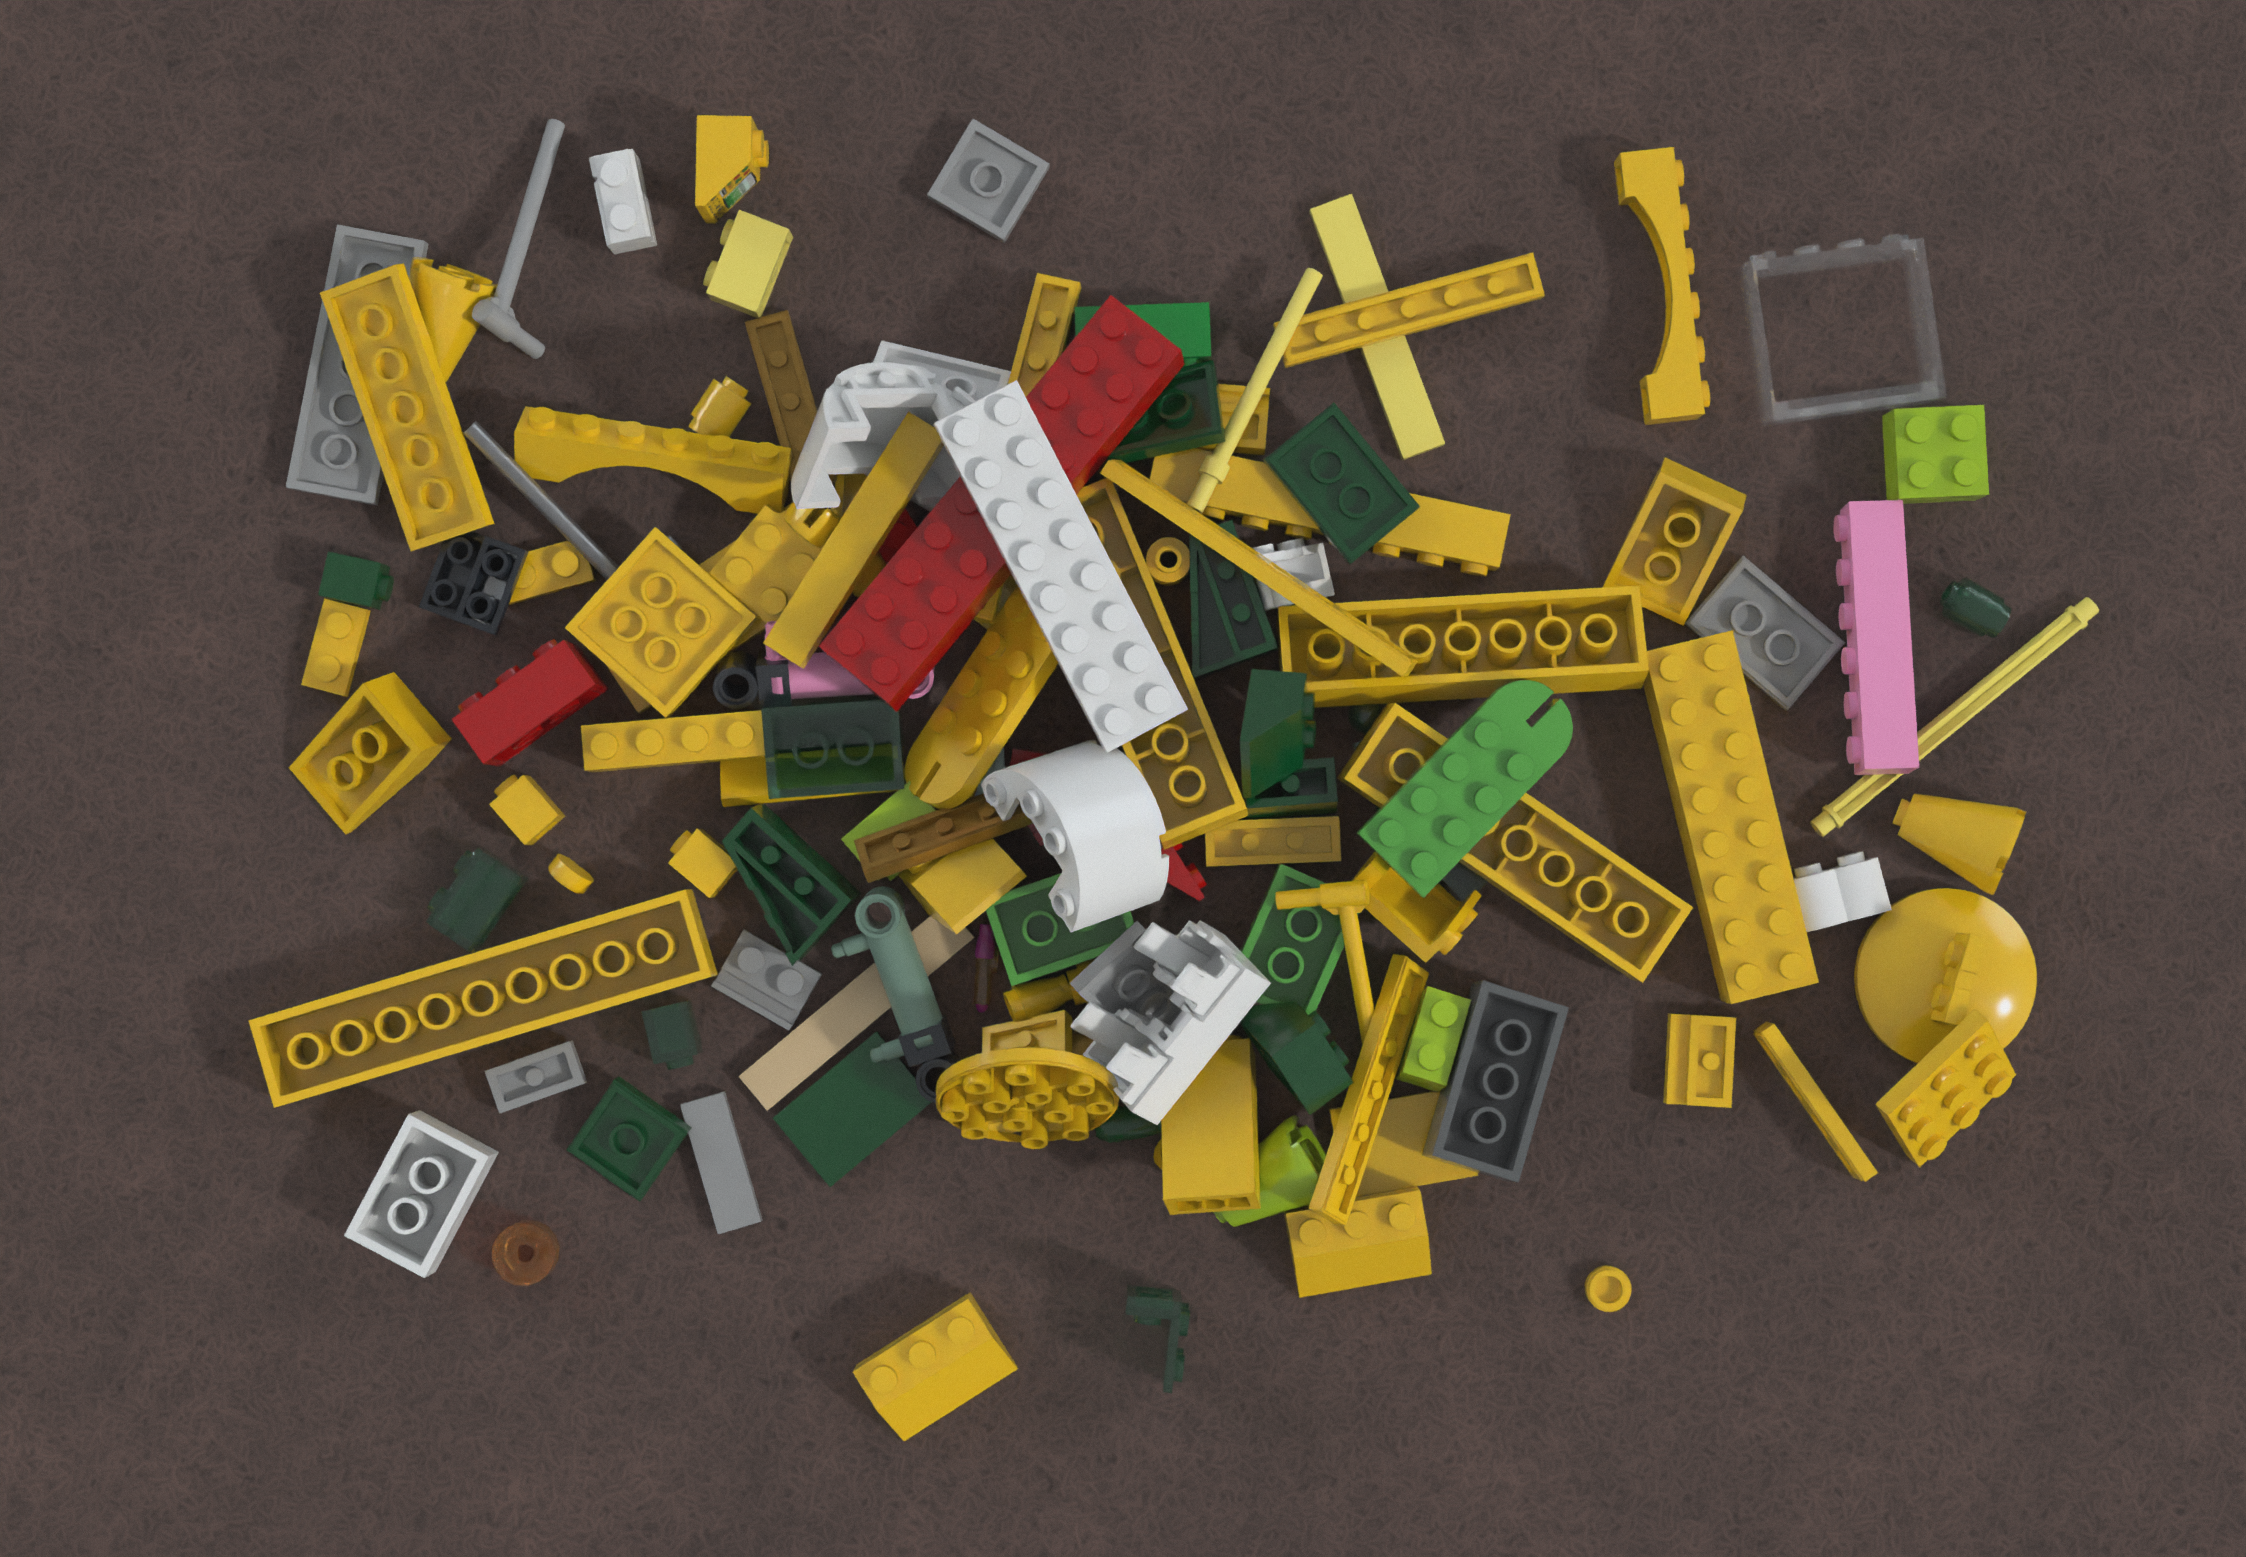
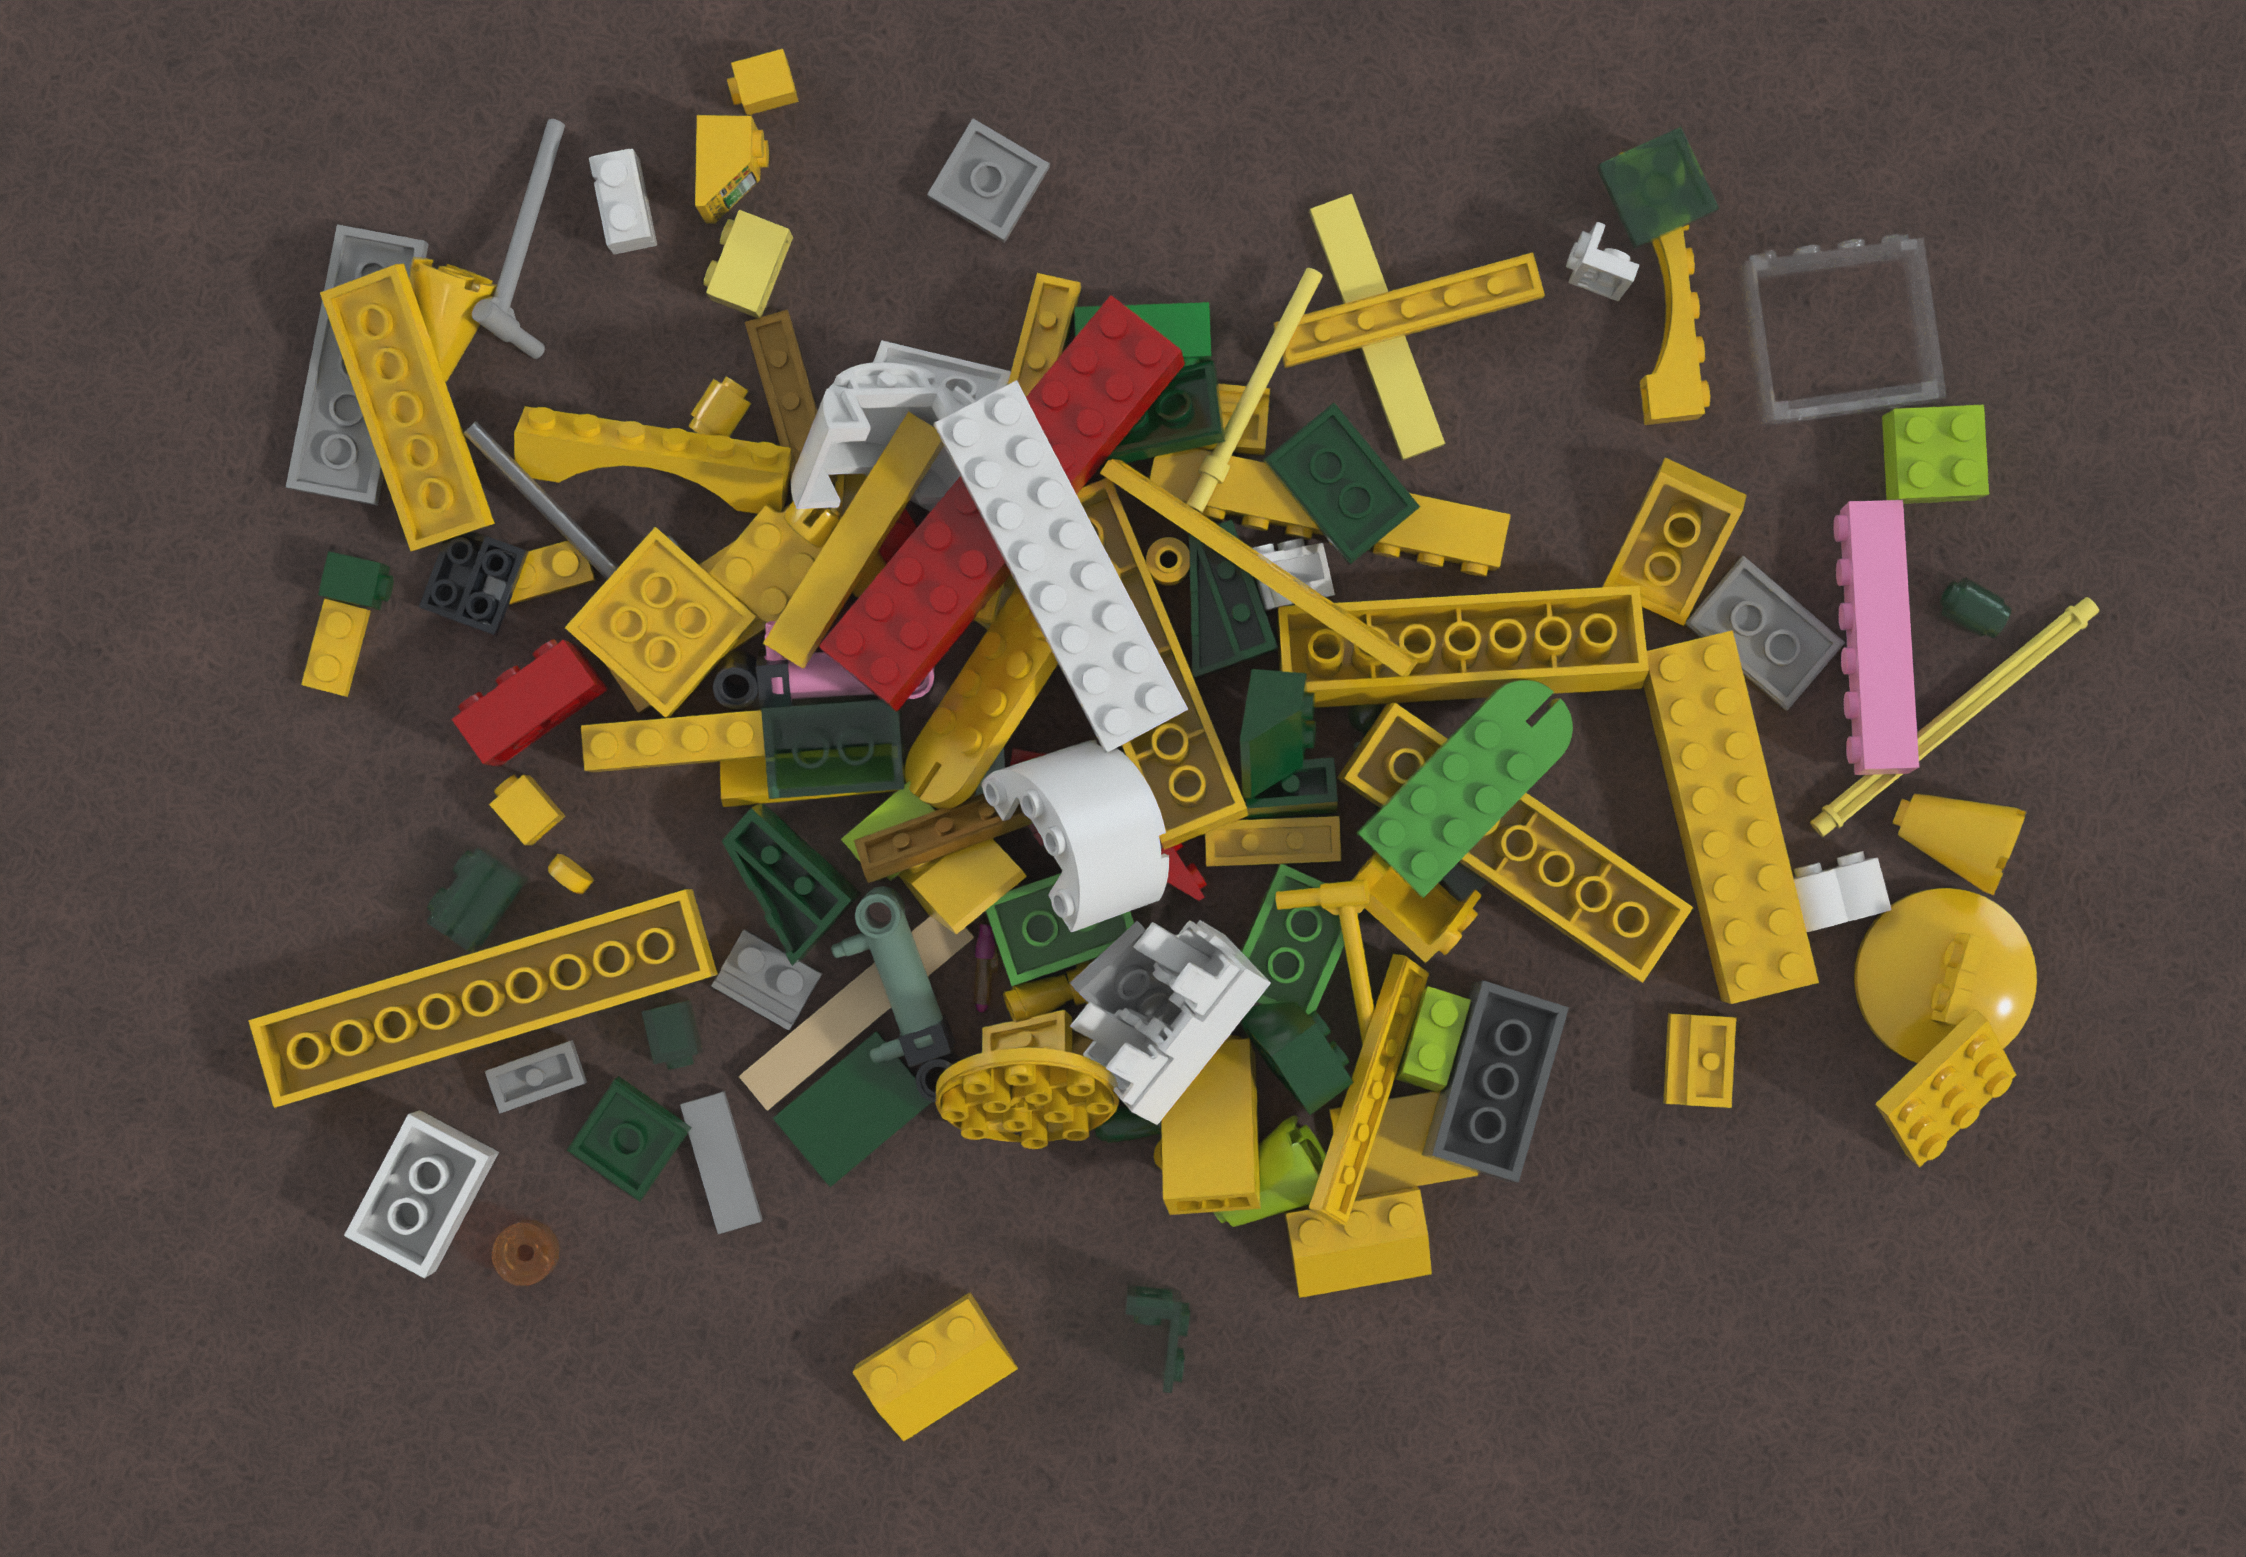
(369, 751): yellow slope -> none
(702, 861): yellow brick -> none
(762, 82): none -> yellow brick
(1600, 271): none -> white bracket
(1608, 1288): yellow tile -> none
(1657, 187): none -> clear green plate
(1814, 1102): yellow tile -> none

